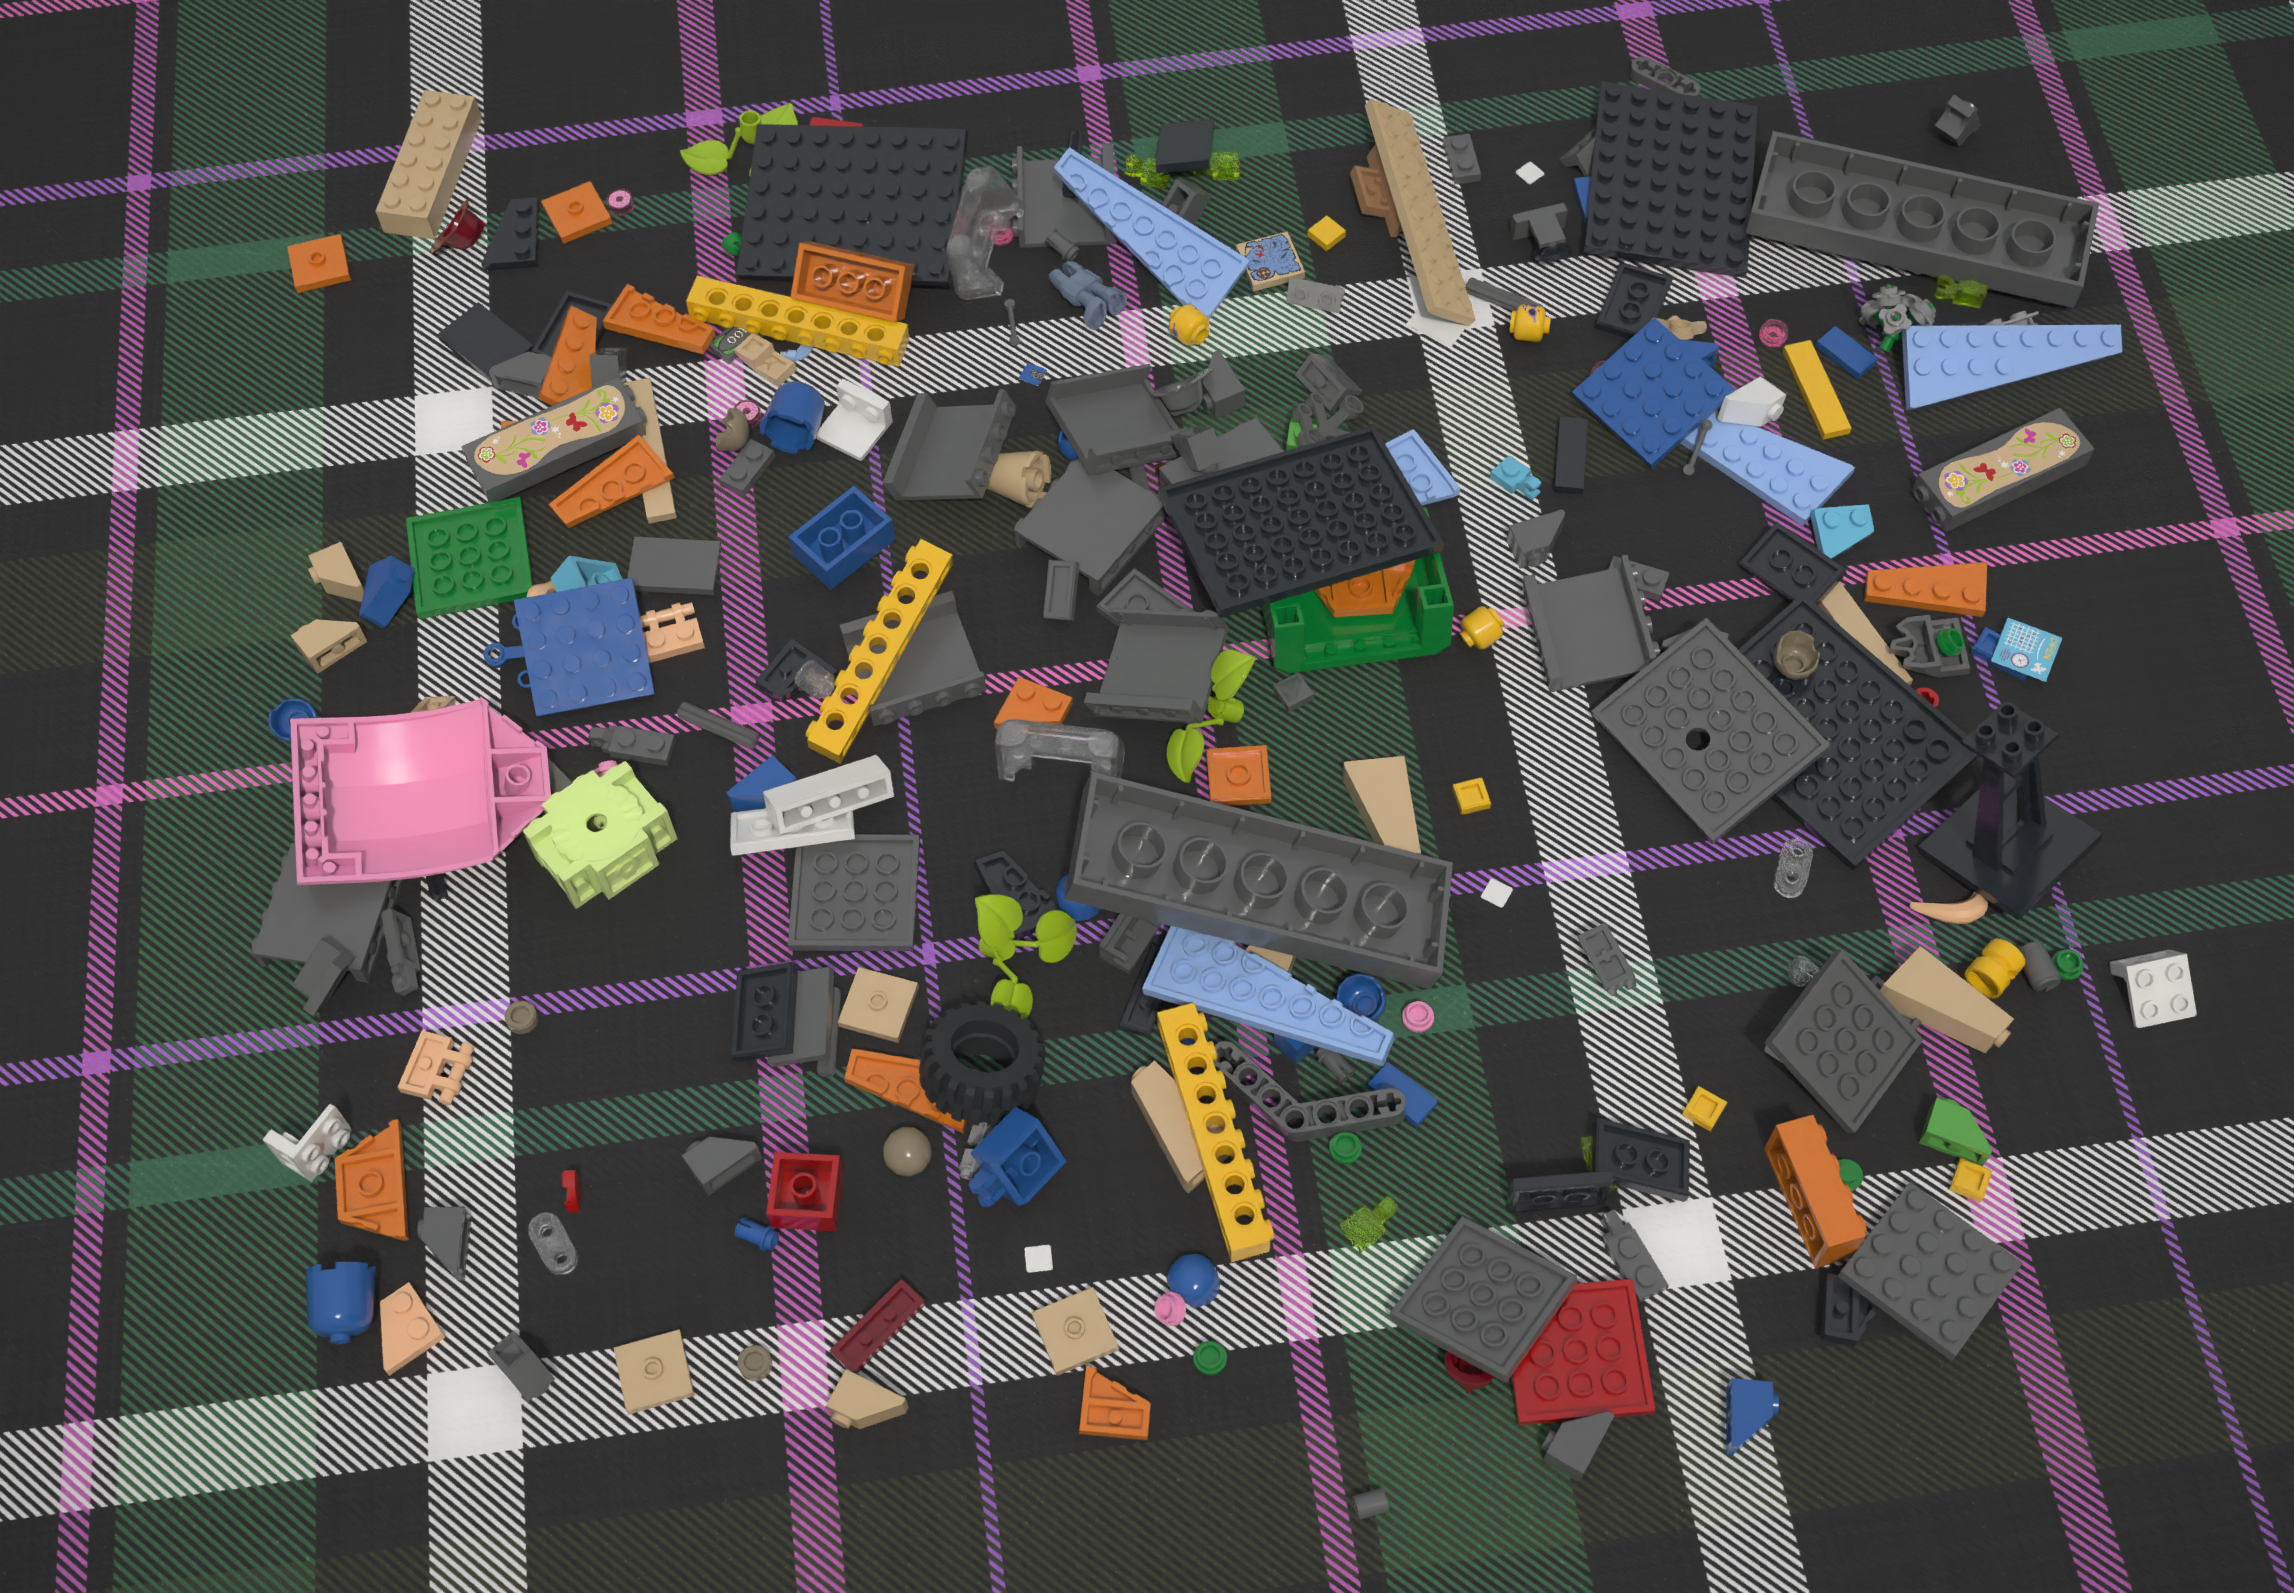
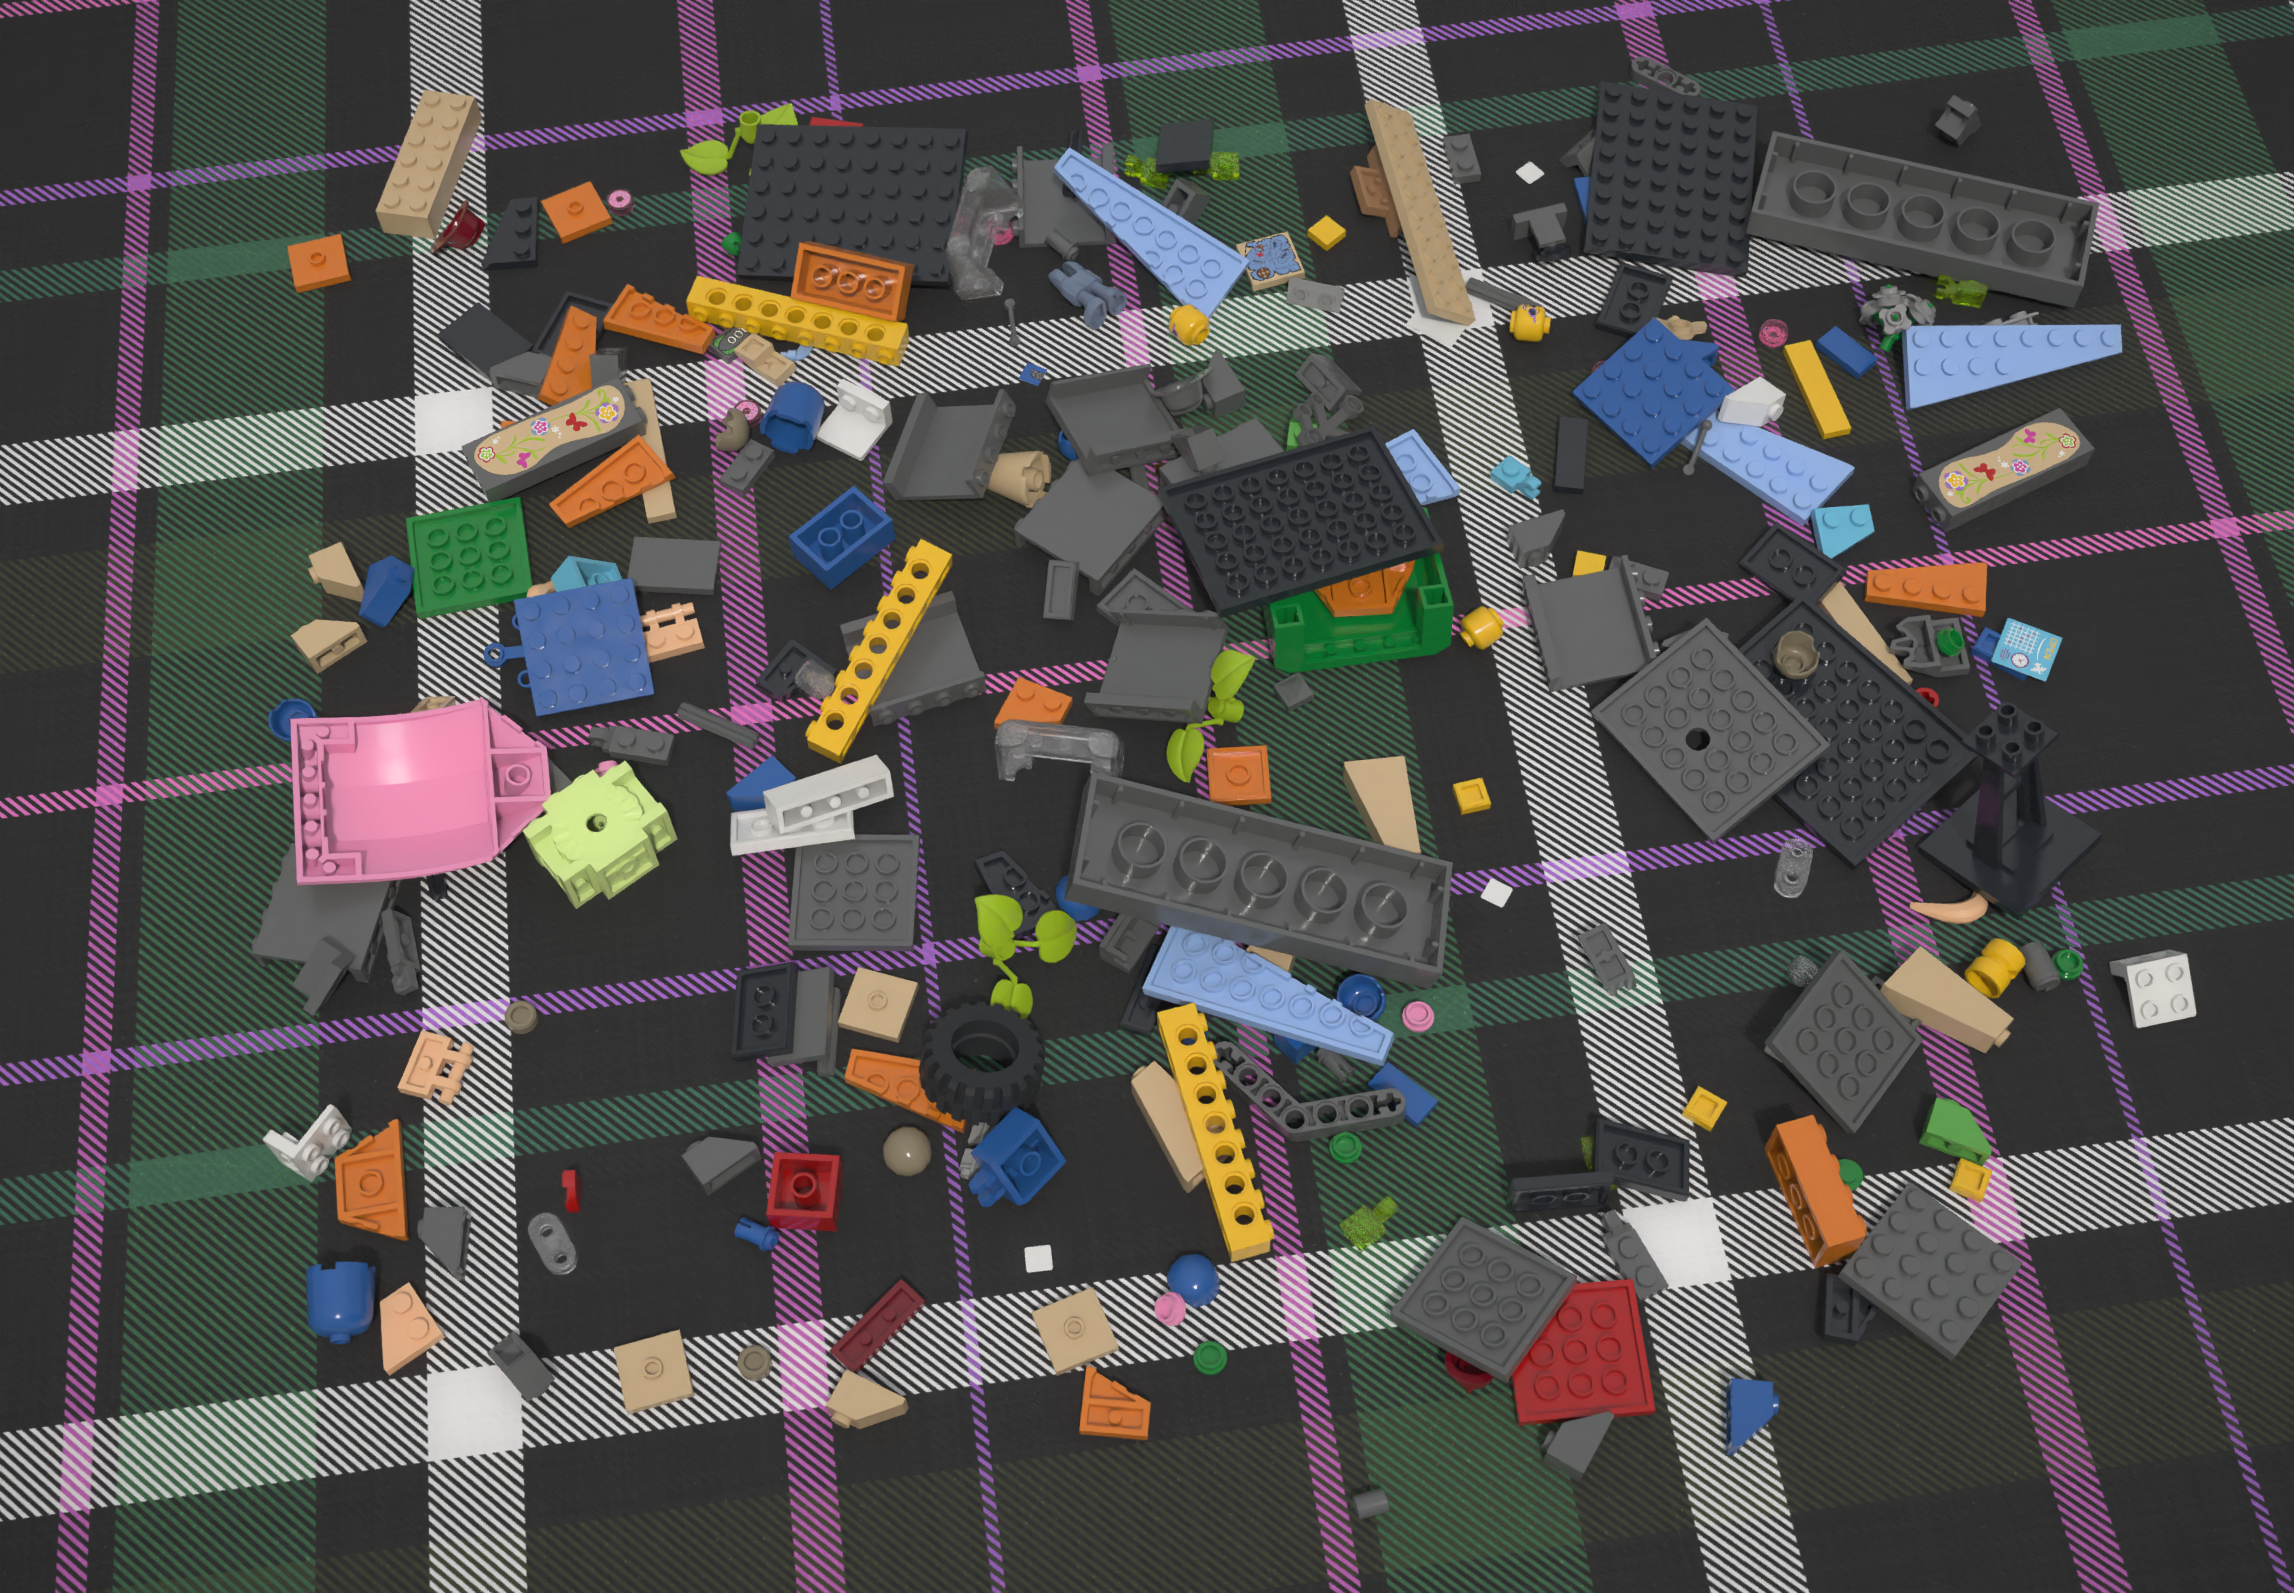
(1588, 563): none -> yellow tile

